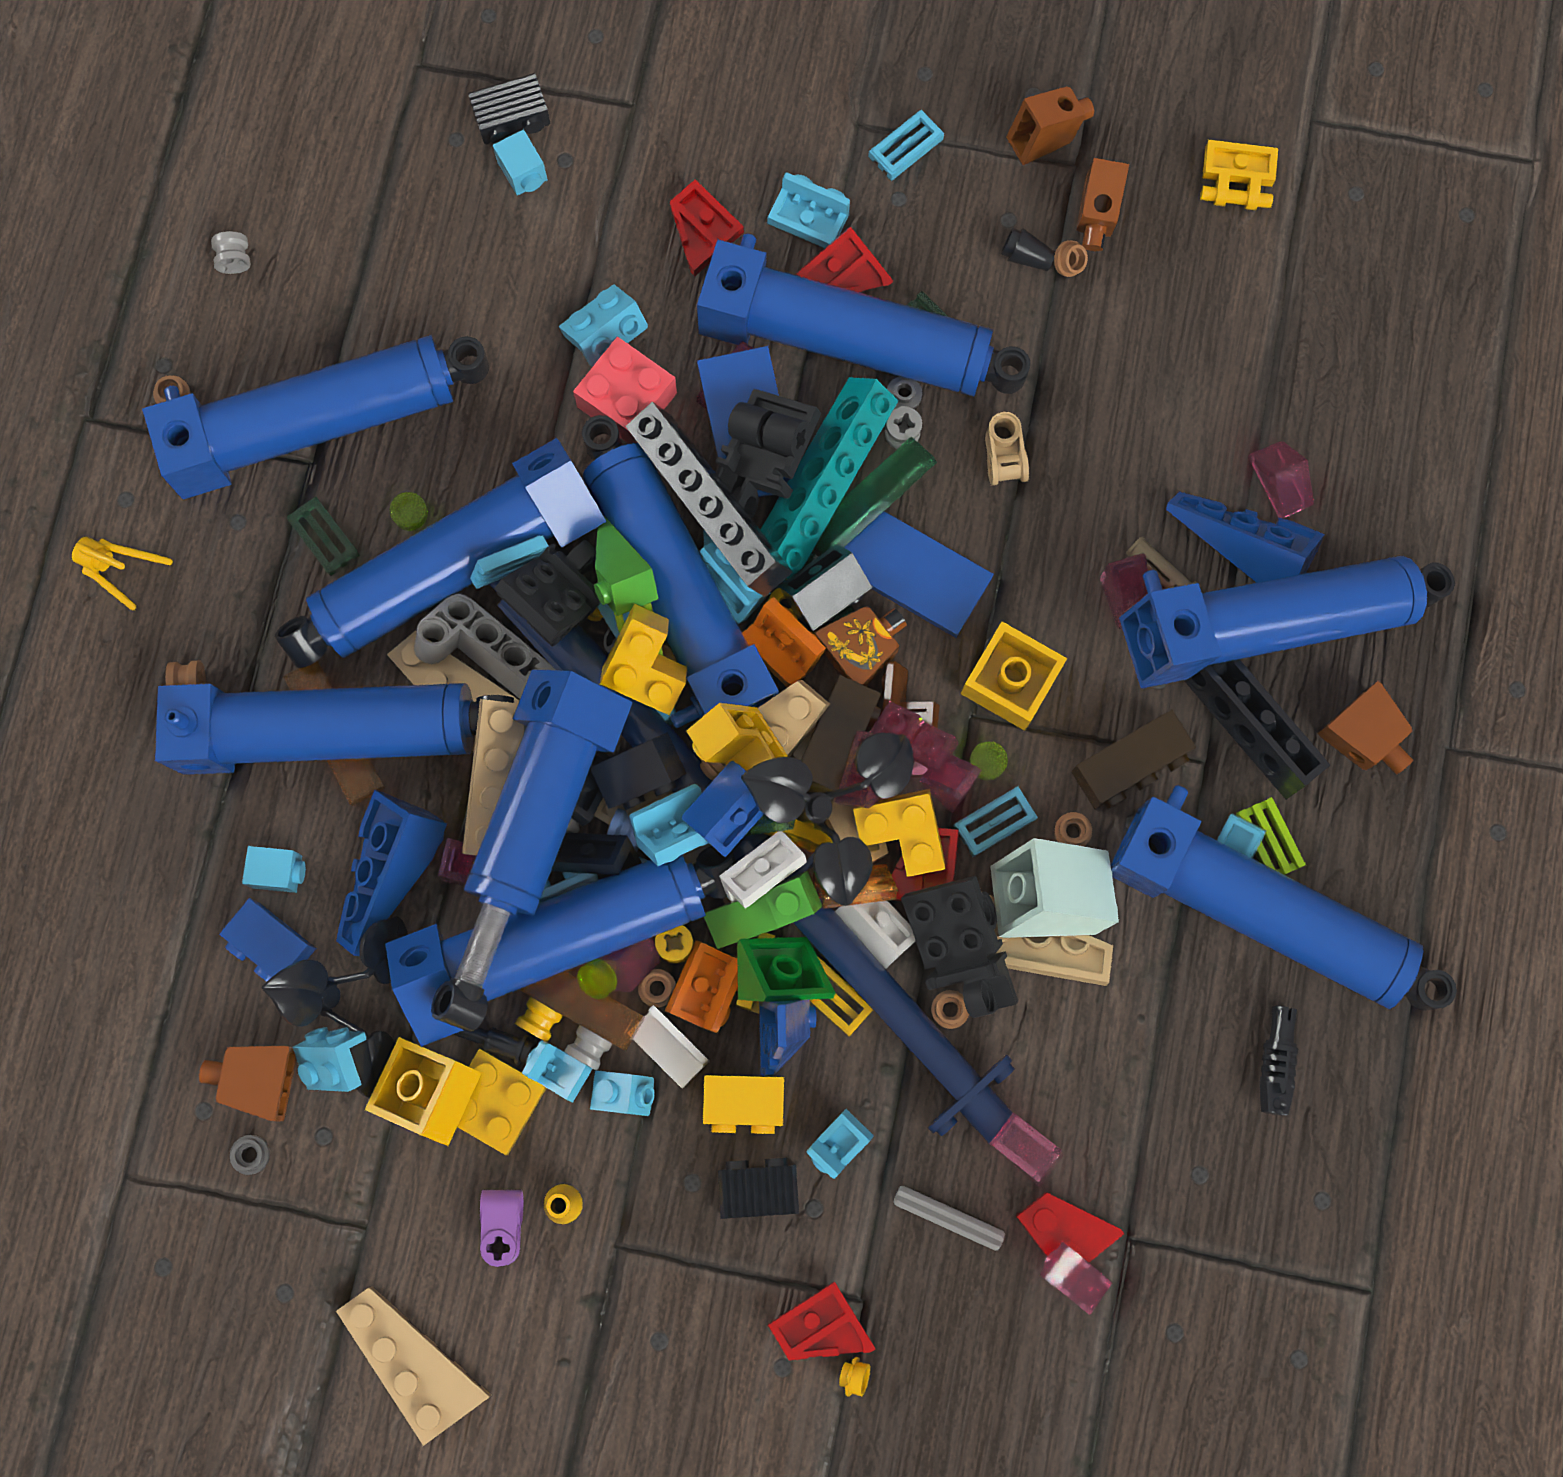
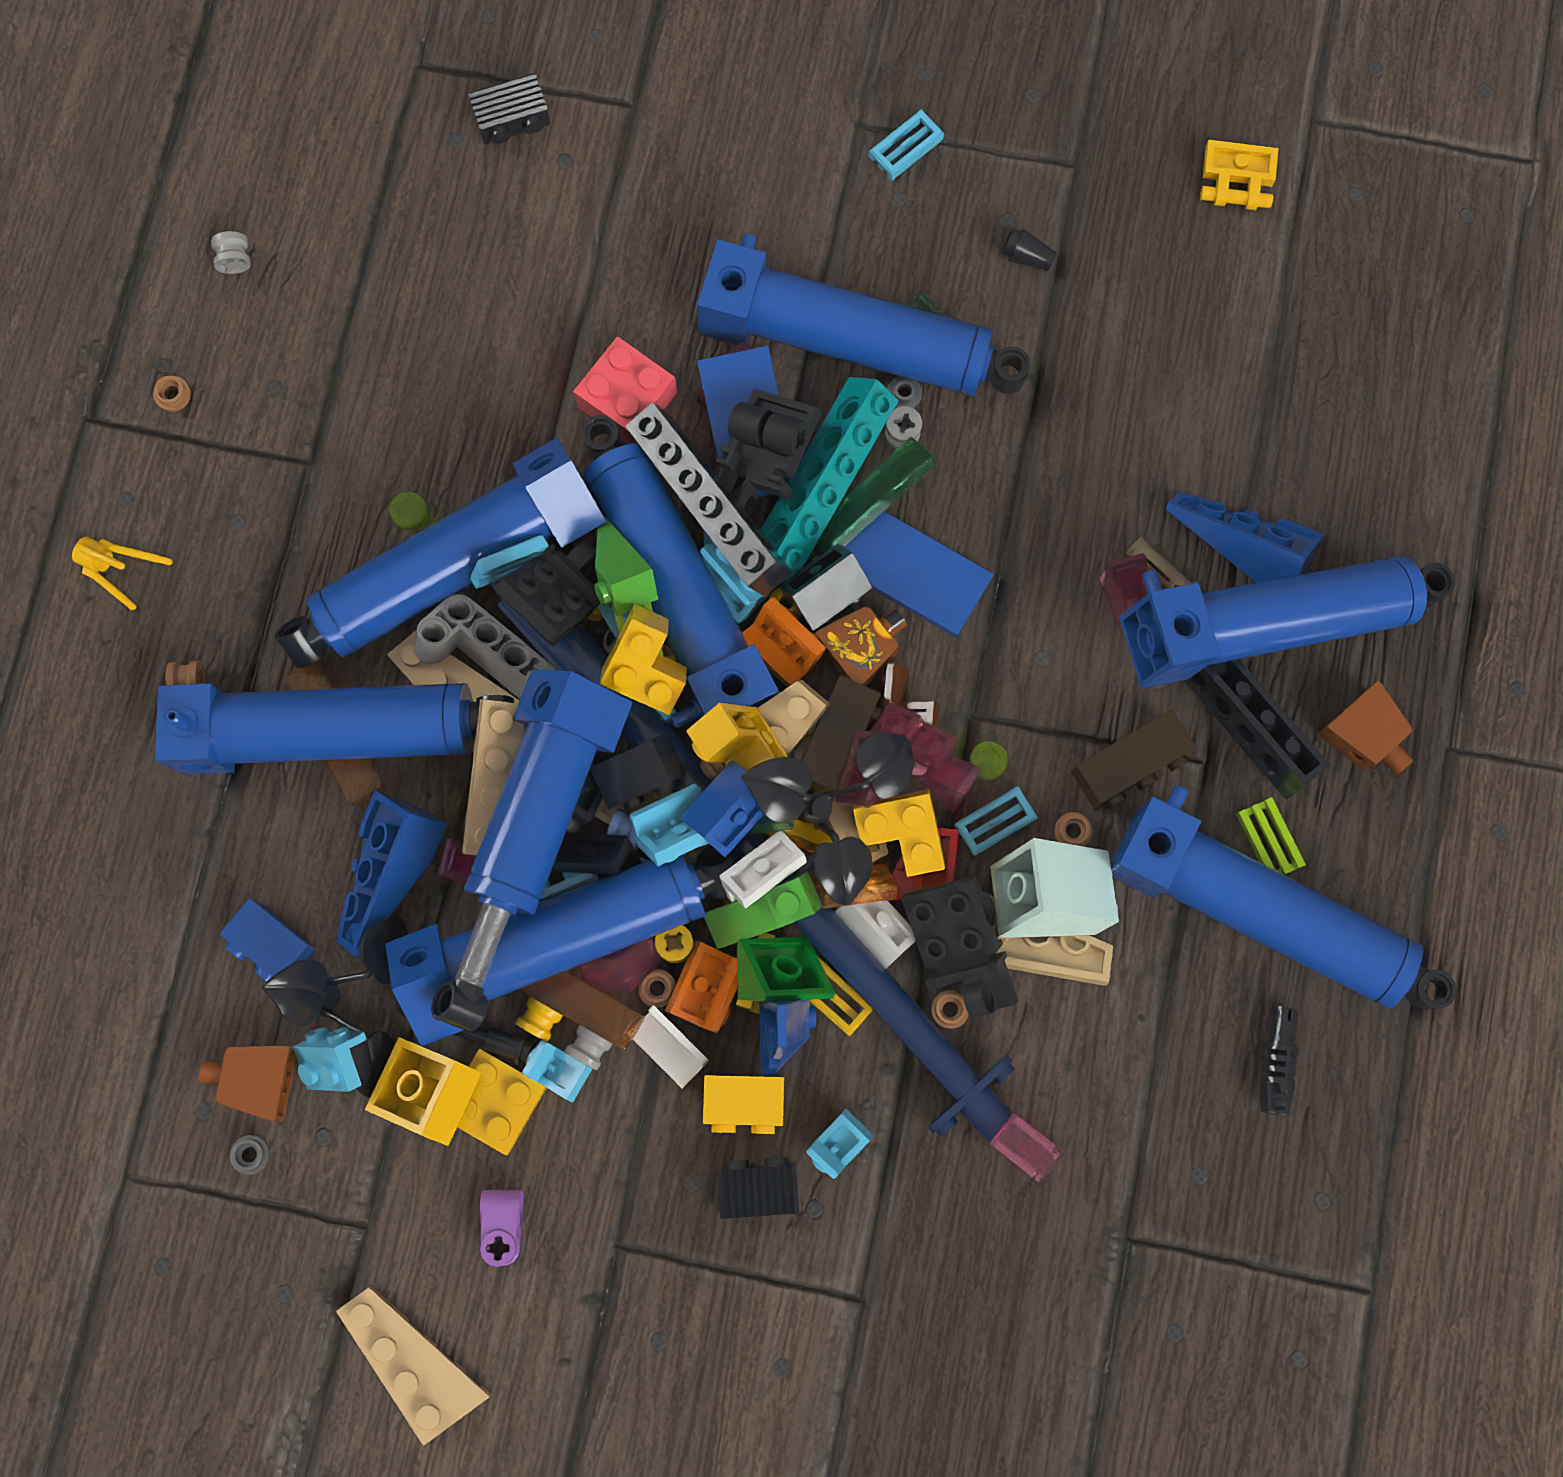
(204, 442): blue piece -> none
(273, 869): medium azure brick -> none
(340, 559): clear green tile -> none
(520, 162): medium azure brick -> none
(573, 1203): yellow cone -> none
(597, 979): clear neon green tile -> none
(601, 321): medium azure bracket -> none
(622, 1093): medium azure bracket -> none
(700, 223): red wing -> none
(809, 210): medium azure bracket -> none
(821, 1327): red wing -> none
(846, 265): red wing -> none
(854, 1377): yellow plate -> none
(949, 1218): light grey axle -> none
(1006, 457): tan piece -> none
(1013, 676): yellow brick -> none
(1047, 123): dark orange torso -> none
(1056, 1221): red wing -> none
(1070, 258): medium nougat plate -> none
(1075, 1278): clear pink slope -> none
(1101, 202): dark orange torso -> none
(1241, 835): medium azure tile -> none
(1284, 478): clear pink slope -> none

